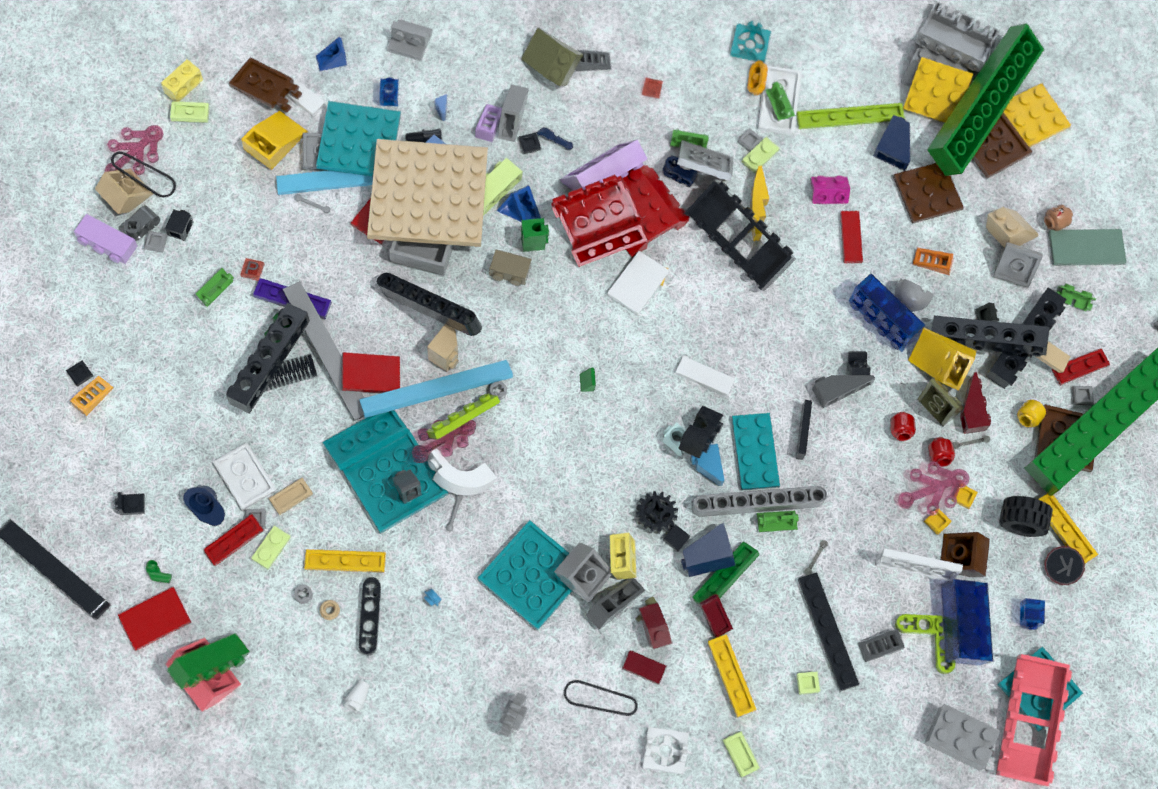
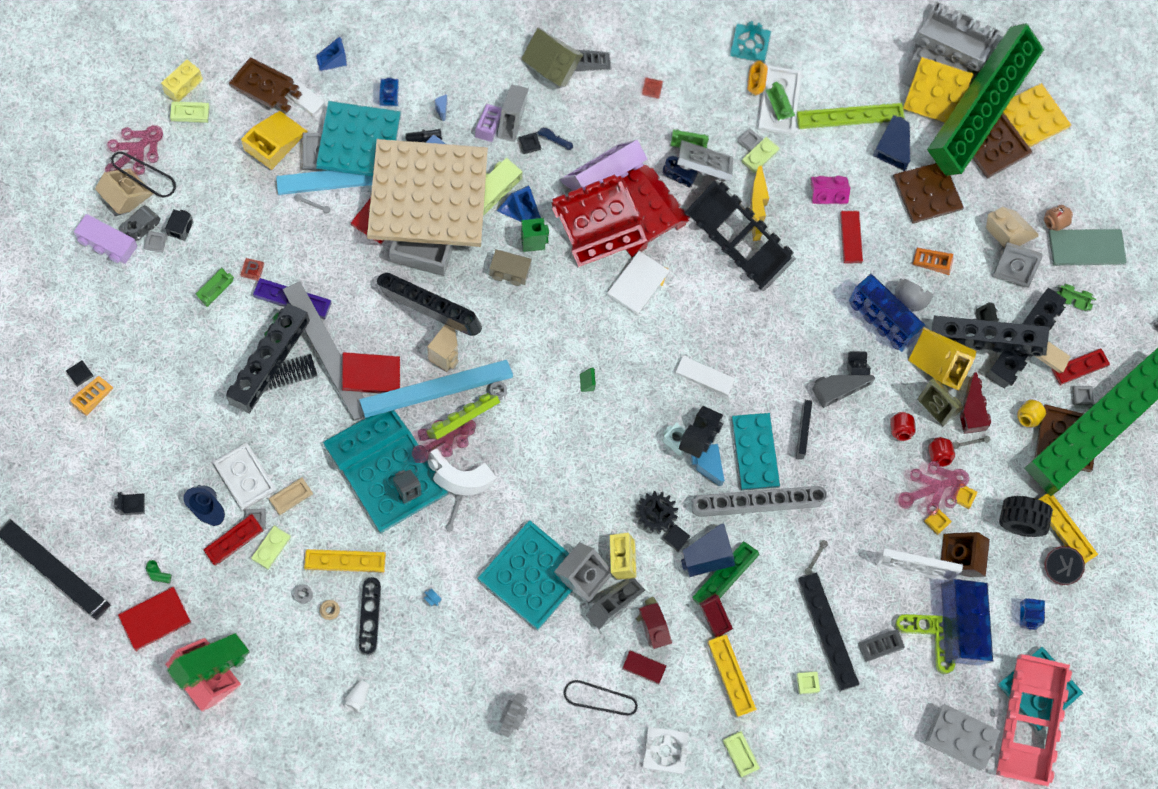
(409, 39): light grey bracket -> none
(777, 521): bright green hinge -> none

